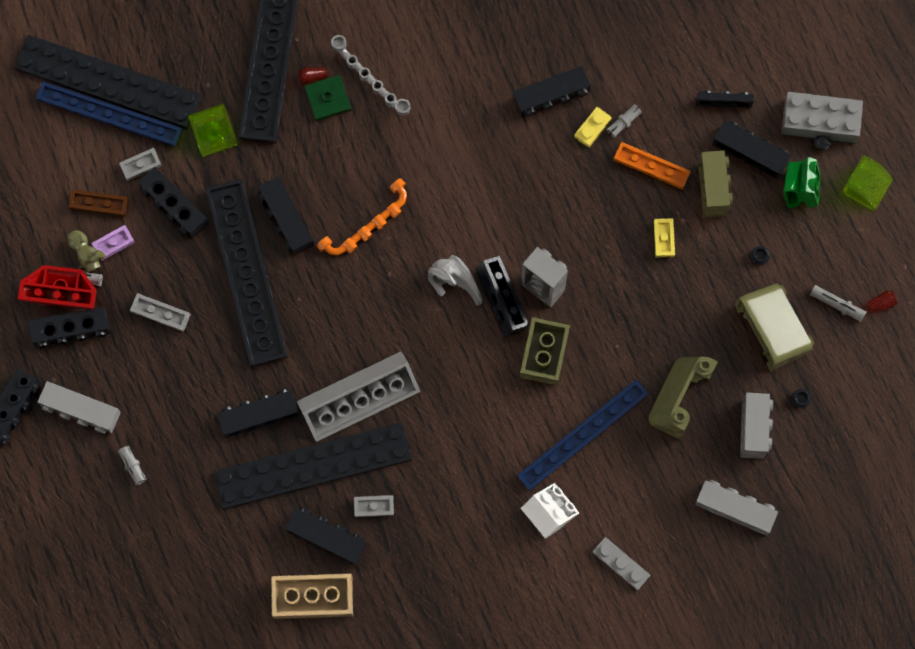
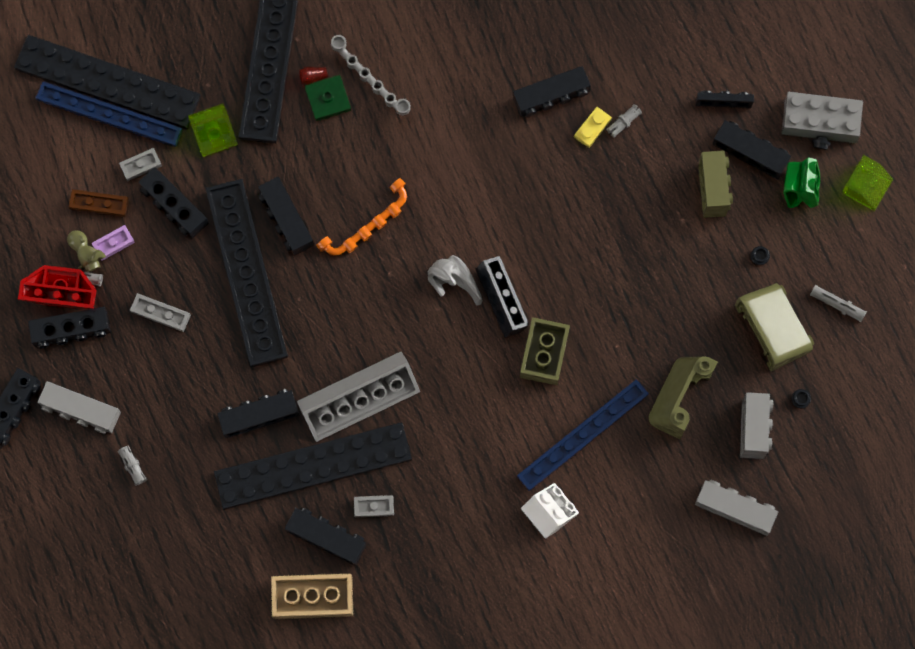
(544, 276): light grey brick -> none
(621, 563): light grey plate -> none
(652, 165): orange plate -> none
(664, 238): light yellow plate -> none
(883, 301): clear red cone -> none

